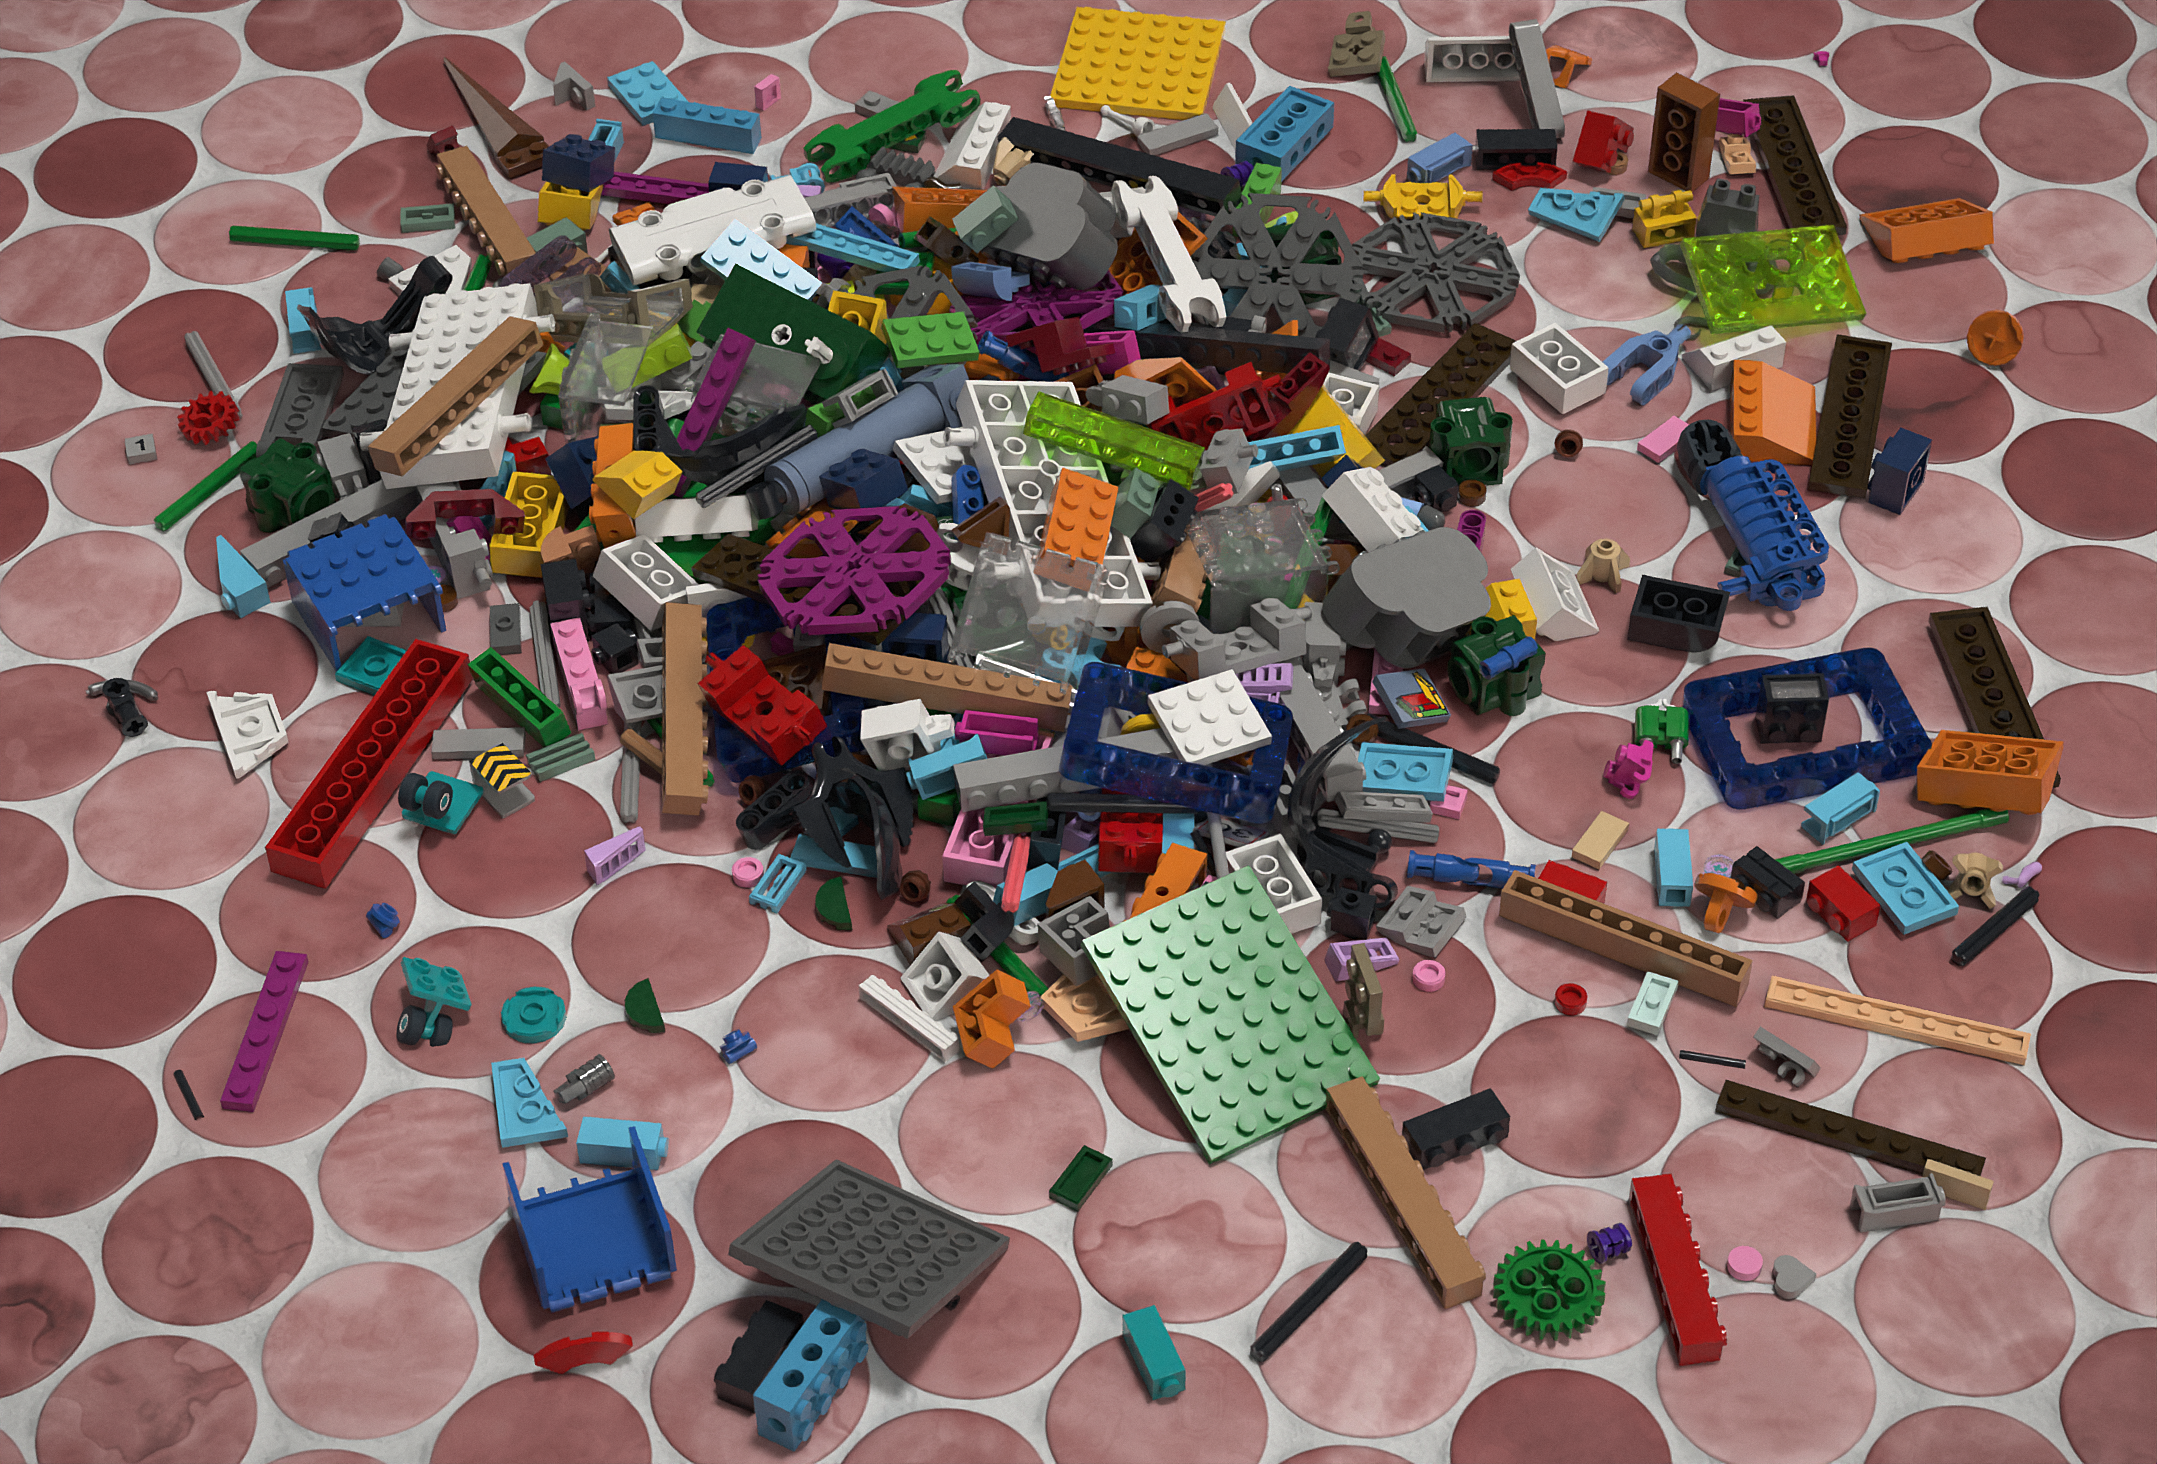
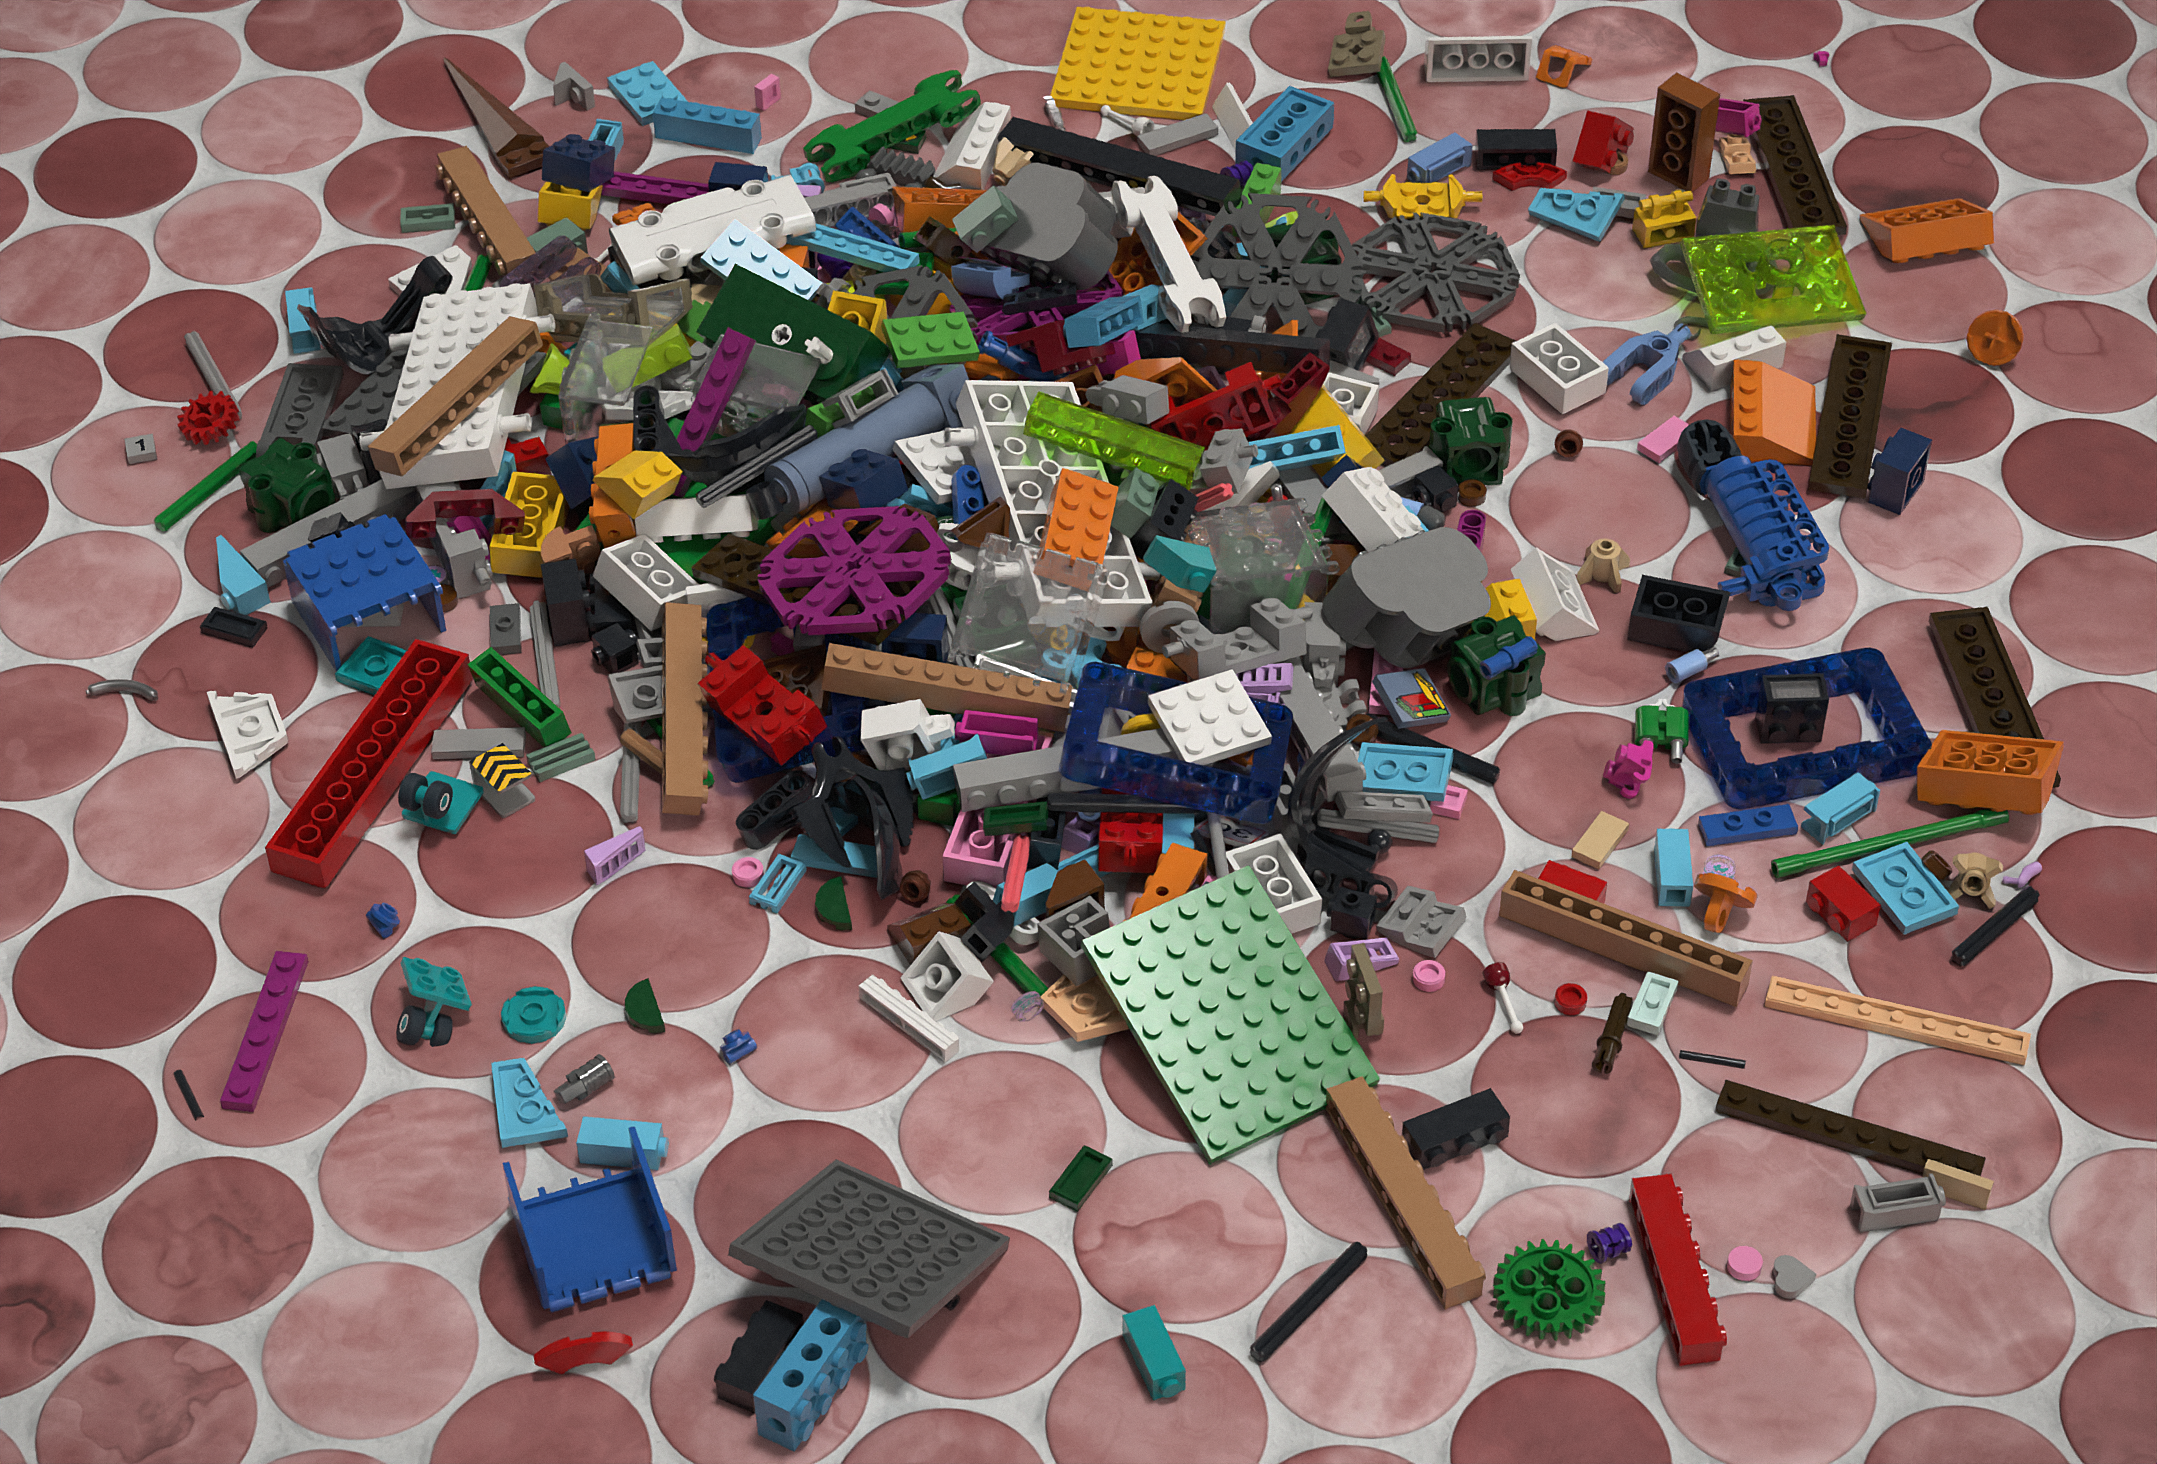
(123, 707): black connector -> none
(233, 627): none -> black tile
(294, 237): green axle -> none
(388, 269): dark grey piece -> none
(443, 139): dark red tile -> none
(579, 674): bright pink hinge -> none
(752, 788): copper plate -> none
(985, 1017): orange brick -> none
(989, 262): none -> white sticker
(1040, 298): none -> black hinge
(1103, 321): none -> dark azure brick
(1181, 562): none -> teal slope
(1454, 869): blue piece -> none
(1497, 978): none -> hinge
(1536, 76): light grey beam -> none
(1610, 1043): none -> dark brown axle
(1689, 664): none -> light blue piece
(1748, 825): none -> blue plate
(1773, 1046): light grey plate -> none
(1774, 884): black brick -> none

